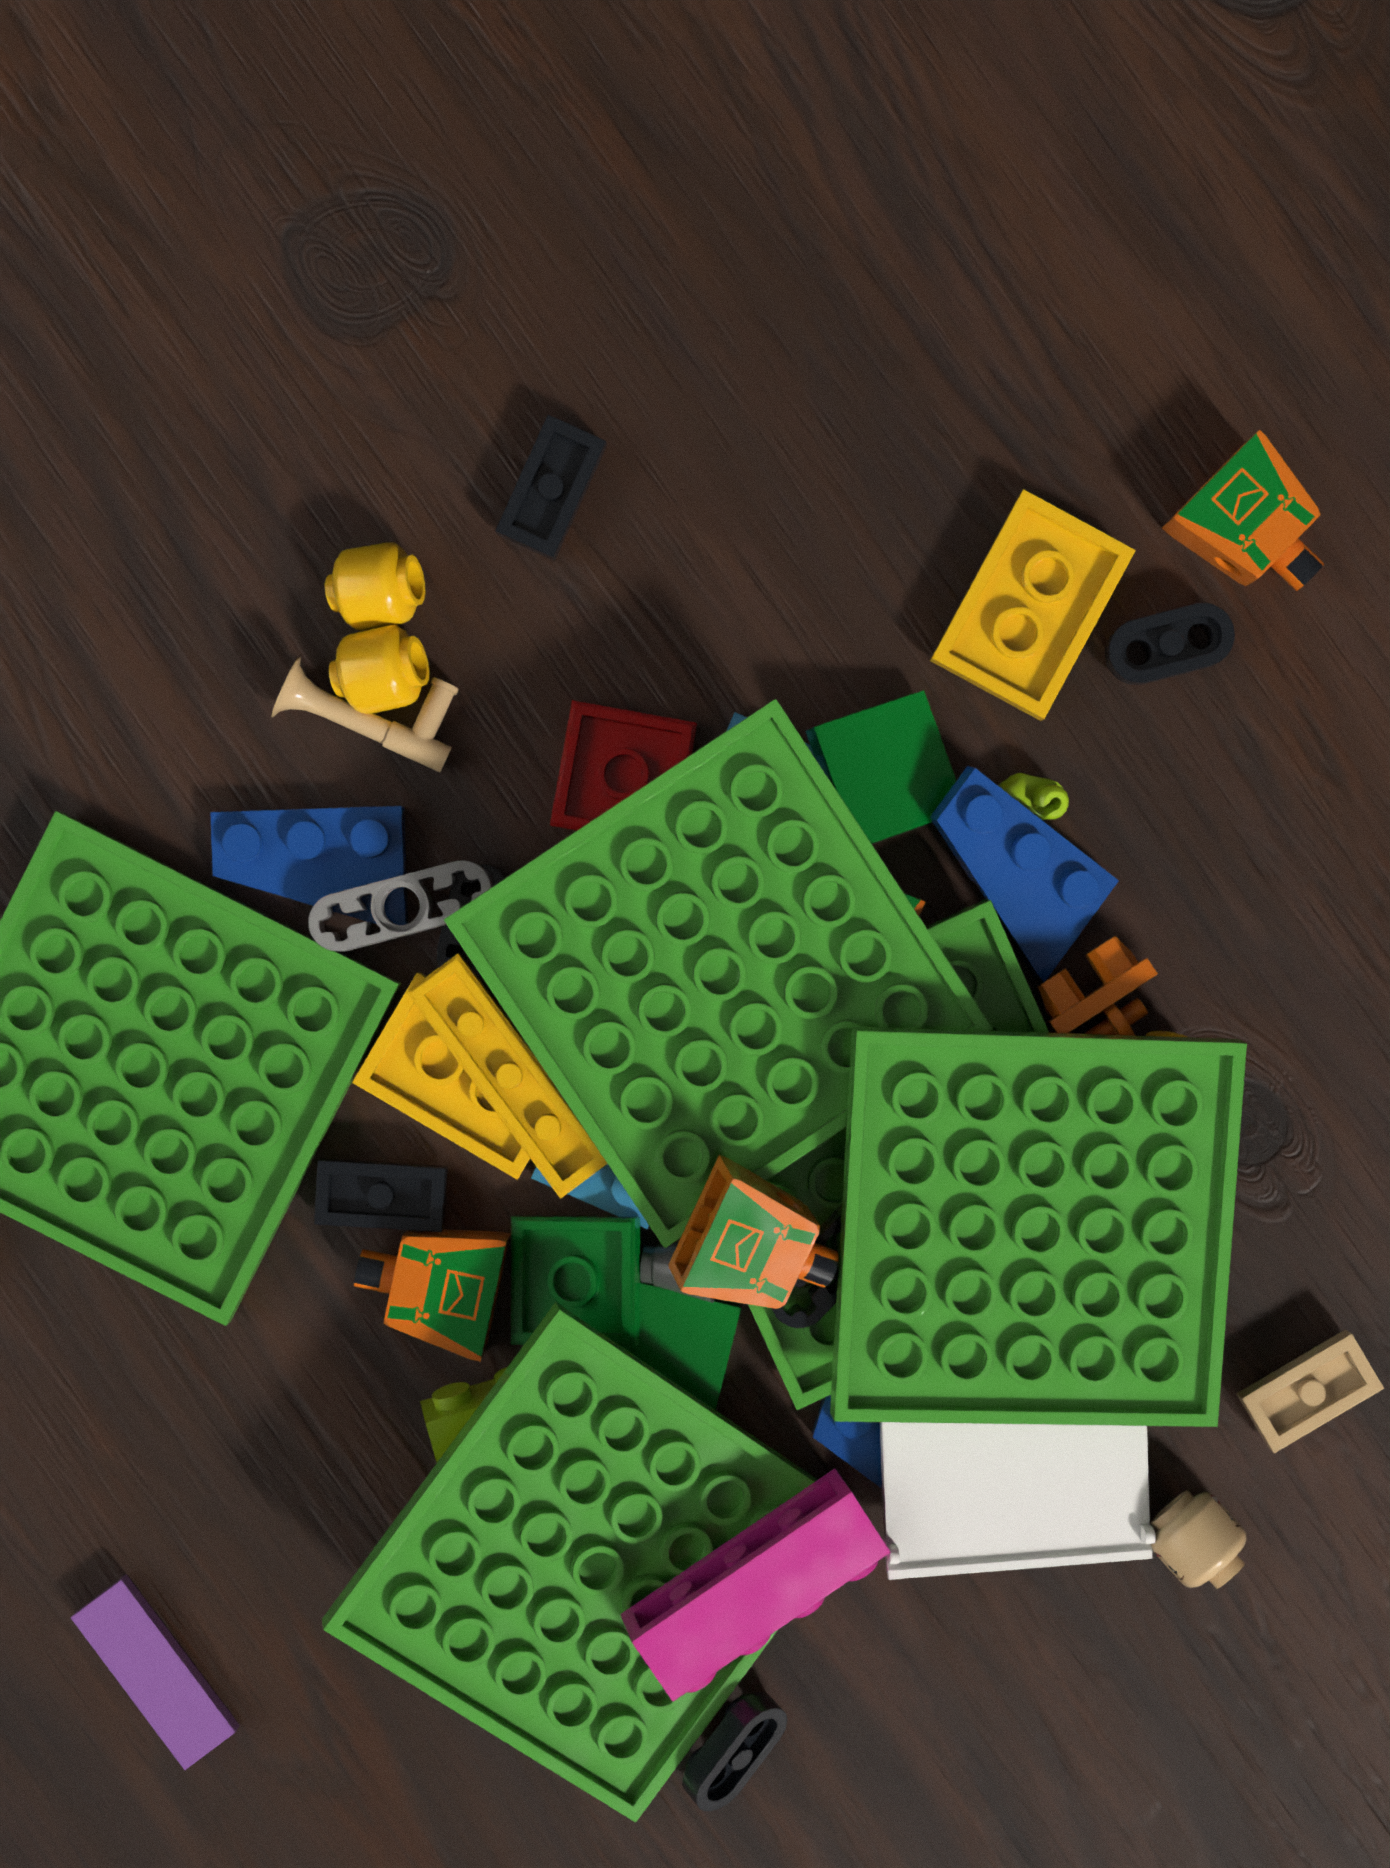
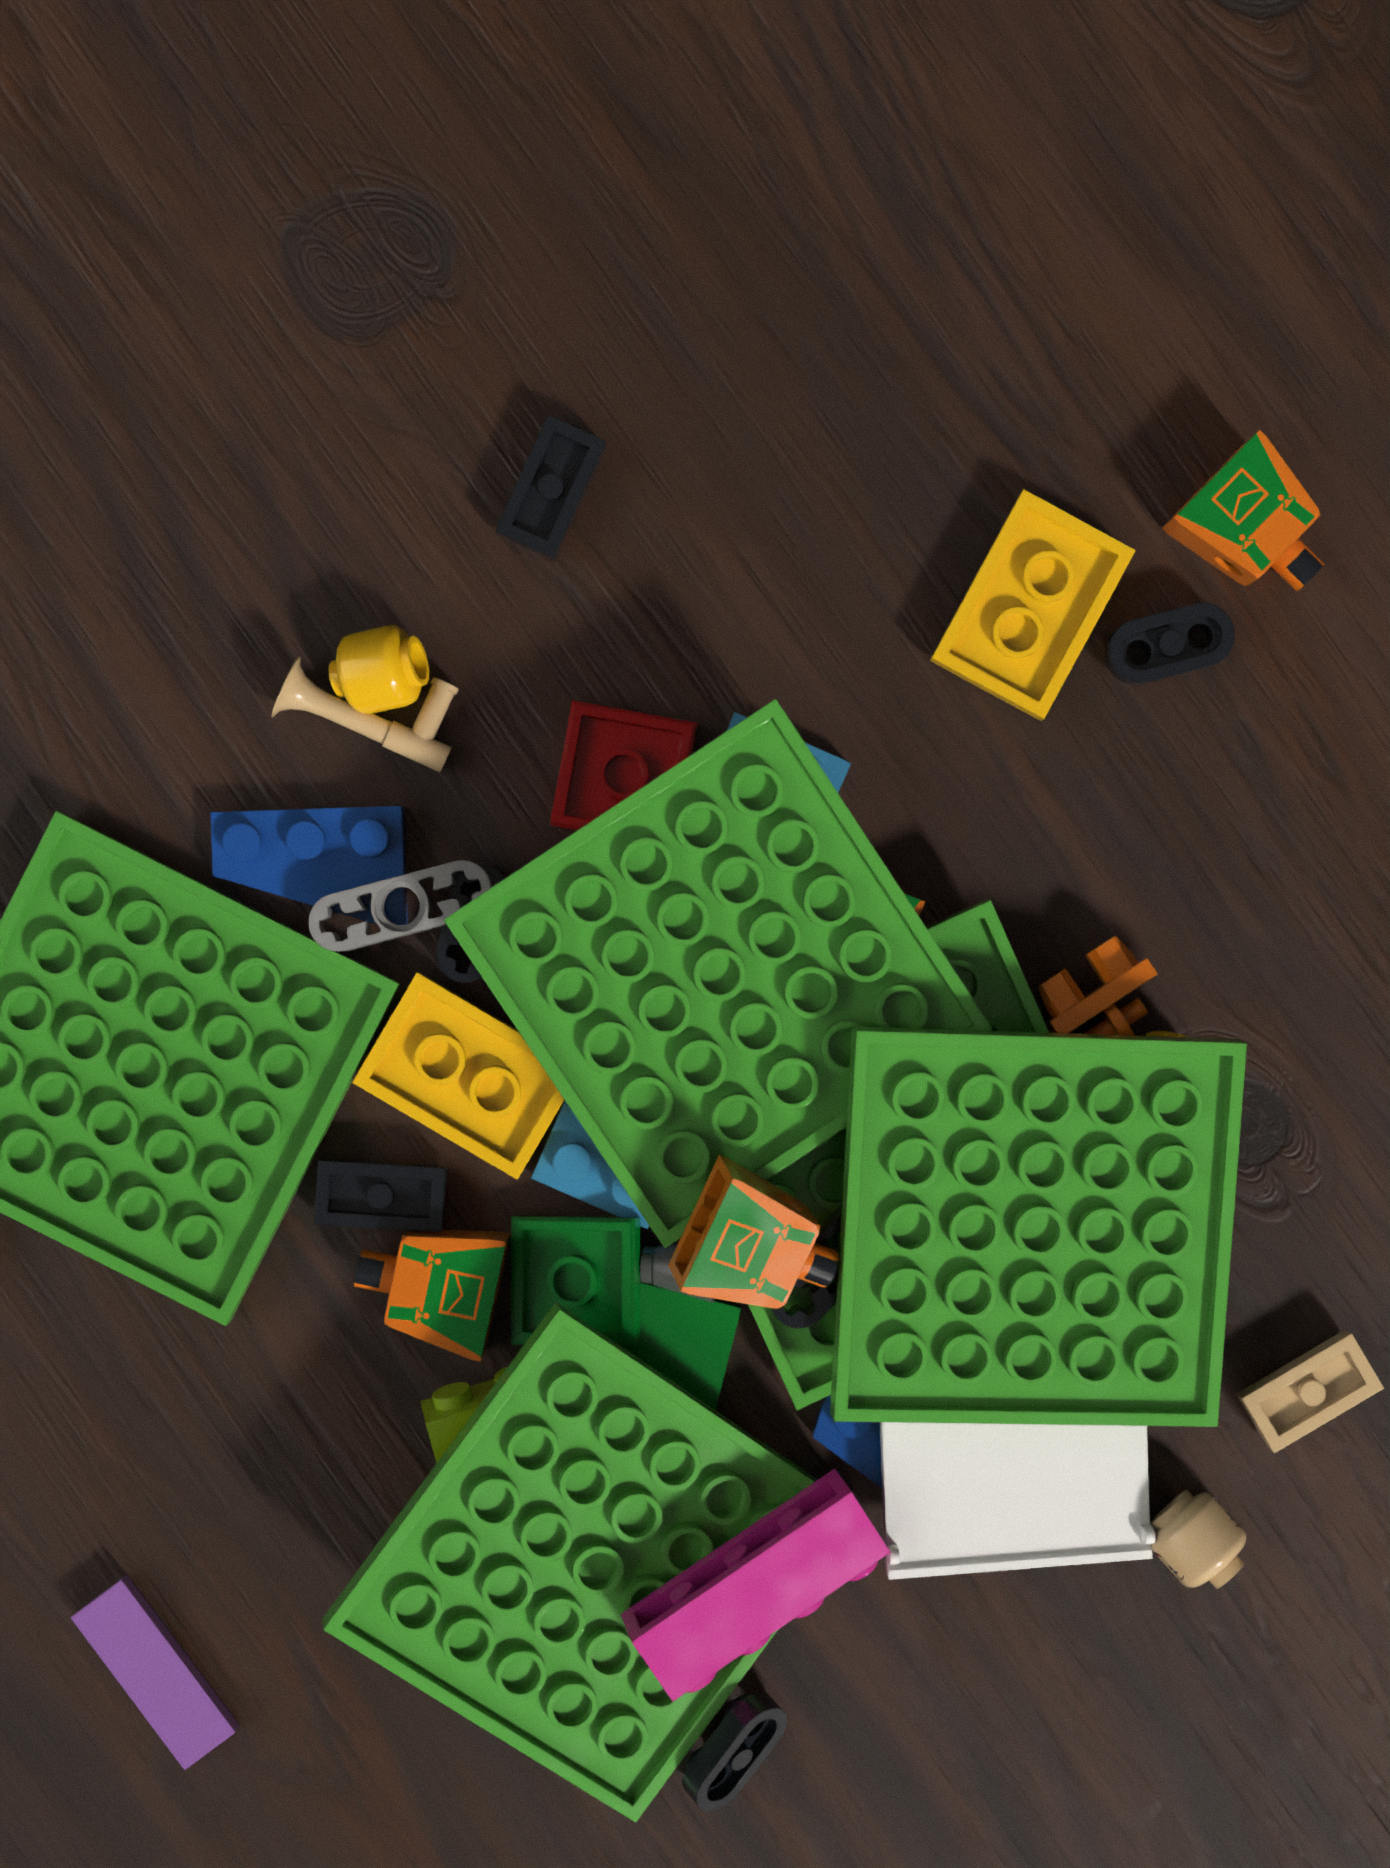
(375, 586): yellow head -> none
(507, 1073): yellow tile -> none
(886, 764): green tile -> none
(1029, 871): blue wing -> none
(1038, 794): lime arm -> none

